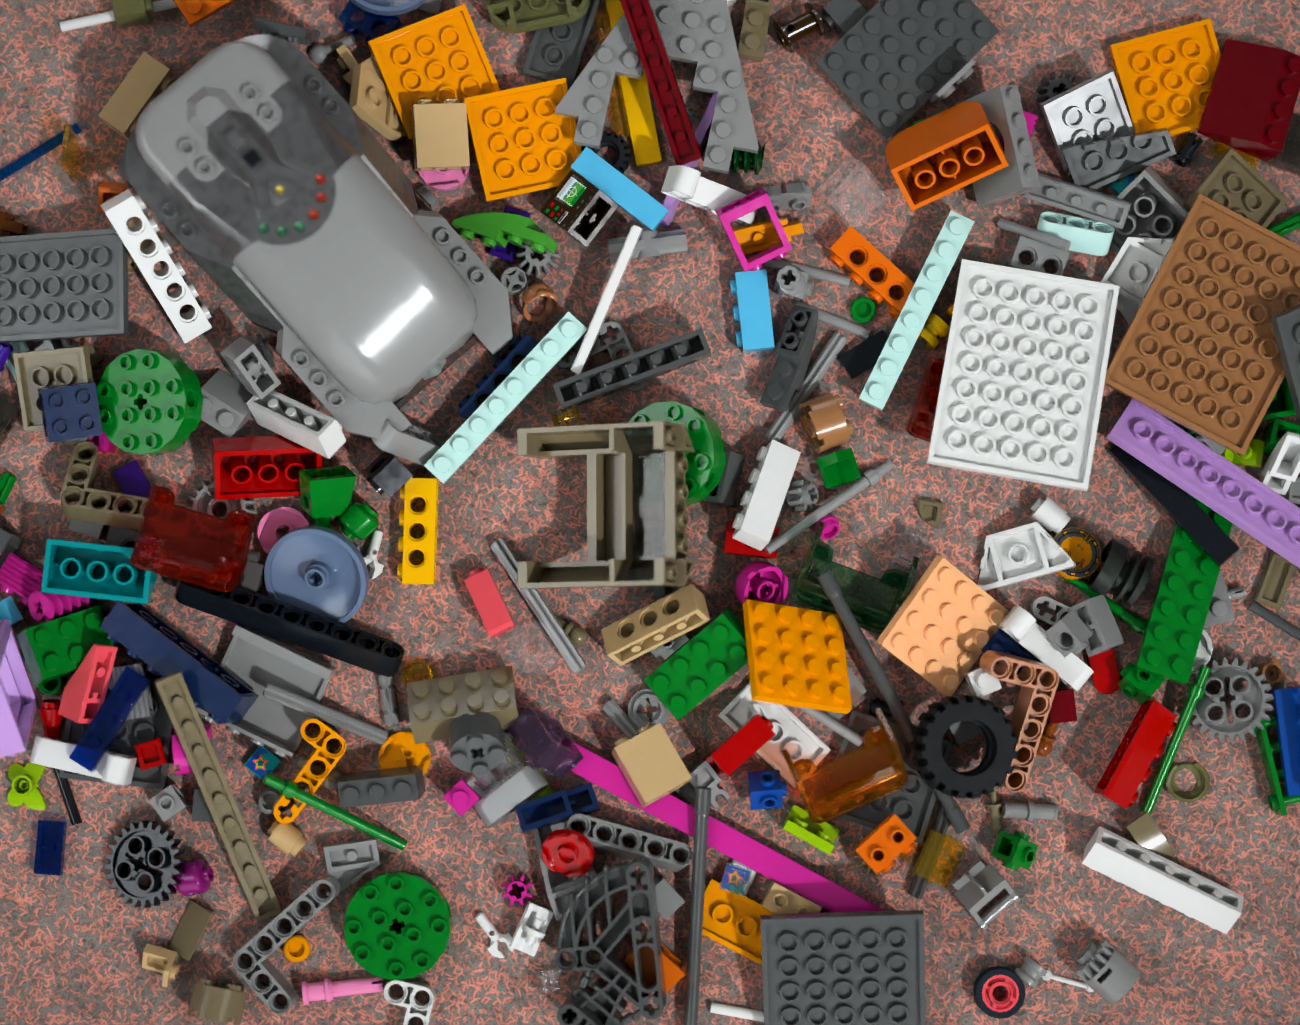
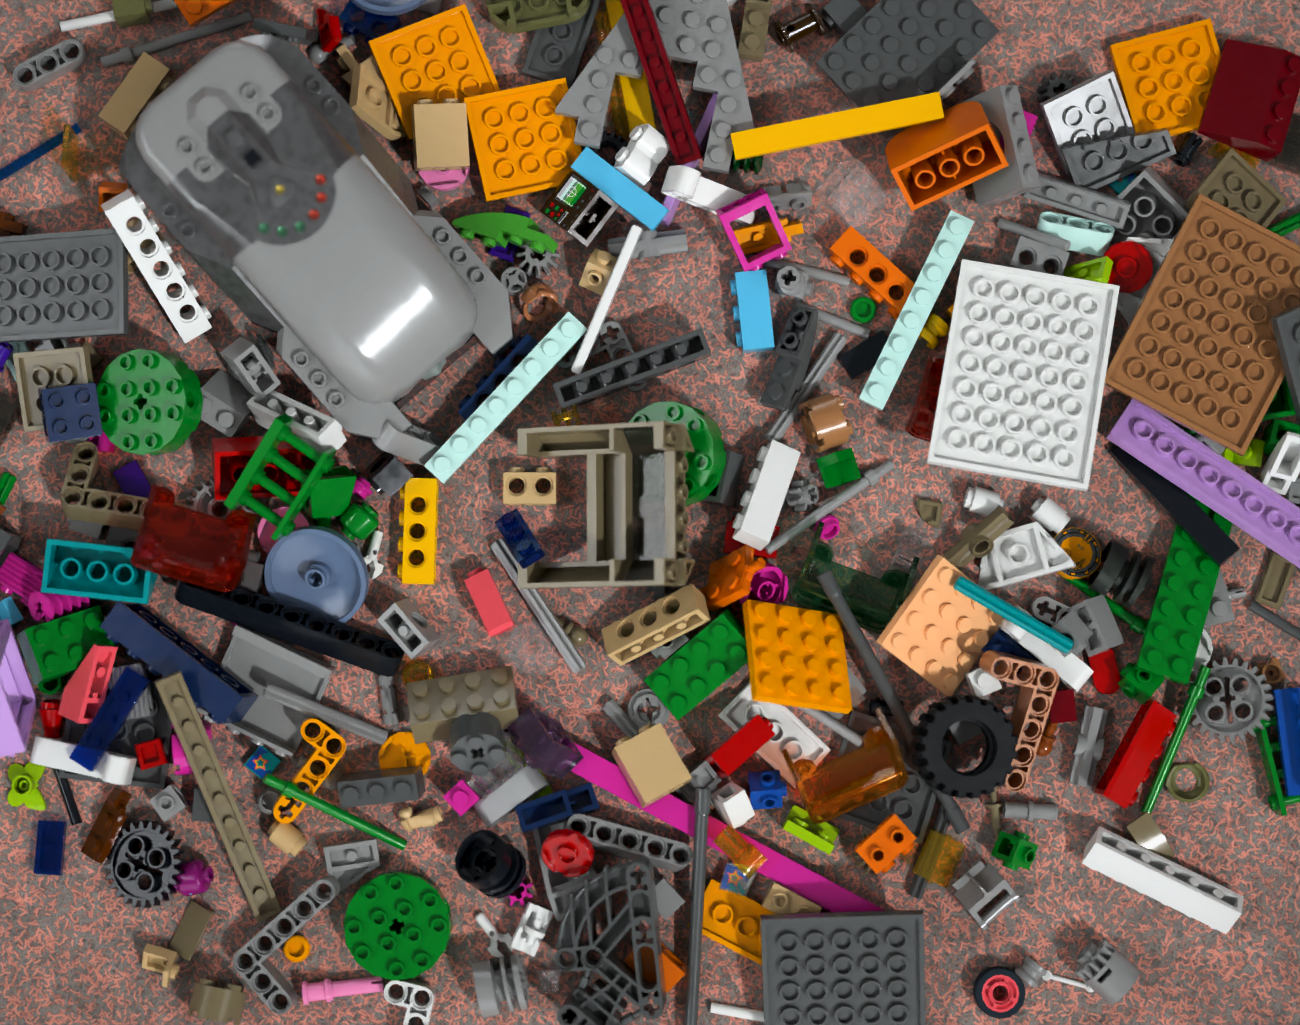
(37, 64): none -> light grey beam
(107, 826): none -> reddish brown hinge
(128, 54): none -> light grey bar
(254, 475): none -> green fence
(328, 29): none -> red tile
(361, 488): none -> dark pink plate
(409, 628): none -> light grey brick
(424, 818): none -> tan arm
(490, 864): none -> black wheel
(500, 985): none -> light grey wheel
(519, 538): none -> clear blue plate
(530, 495): none -> tan brick
(598, 271): none -> tan brick
(642, 154): none -> white brick
(731, 577): none -> orange plate
(732, 805): none -> white brick
(744, 855): none -> clear yellow piece
(837, 126): none -> yellow tile
(979, 538): none -> dark tan piece
(982, 500): none -> white brick
(1013, 614): none -> teal axle
(1088, 746): none -> light grey piece
(1093, 270): none -> lime plate
(1130, 267): none -> red tile

